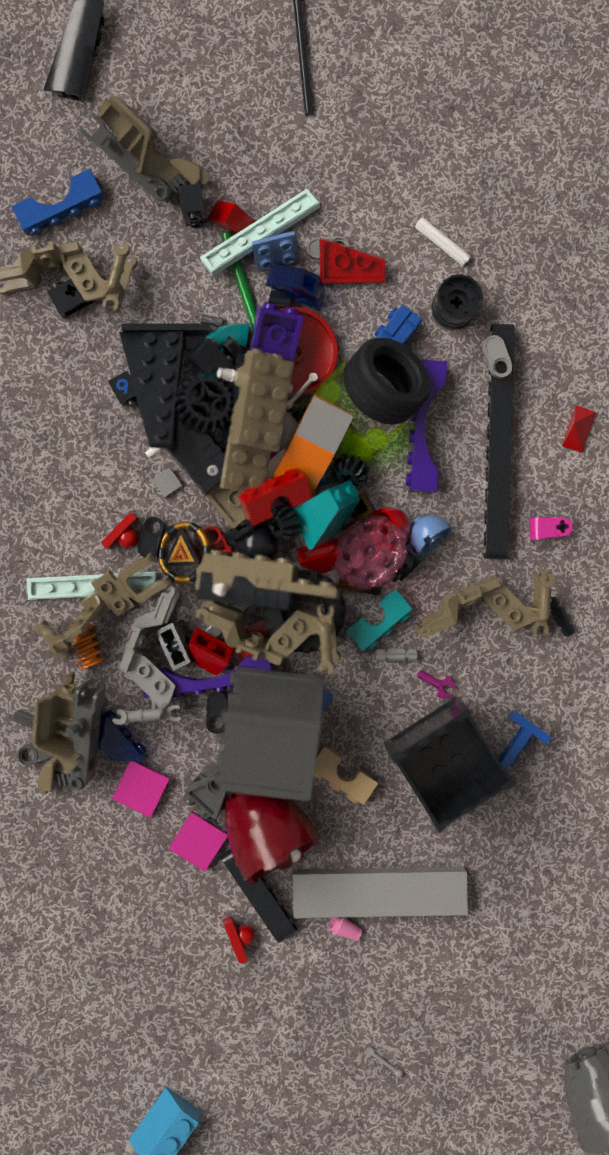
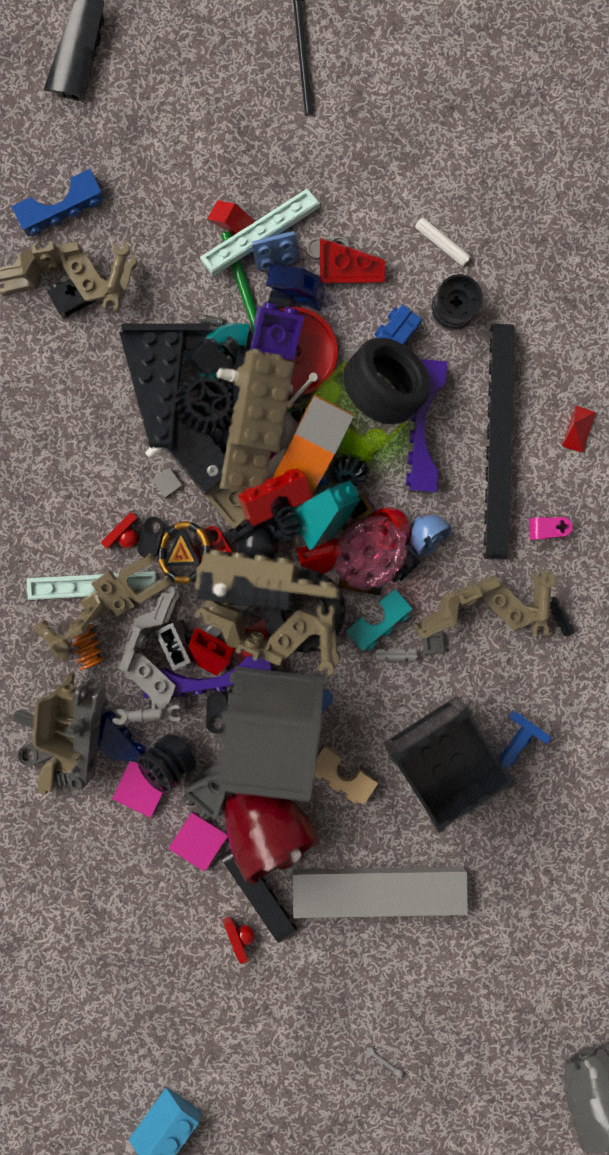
(124, 389): black brick -> none
(135, 152): dark tan piece -> none
(167, 763): none -> black wheel
(192, 205): black brick -> none
(345, 928): bright pink cone -> none
(434, 643): none -> dark grey tile
(437, 683): magenta bar -> none
(494, 352): light grey piece -> none

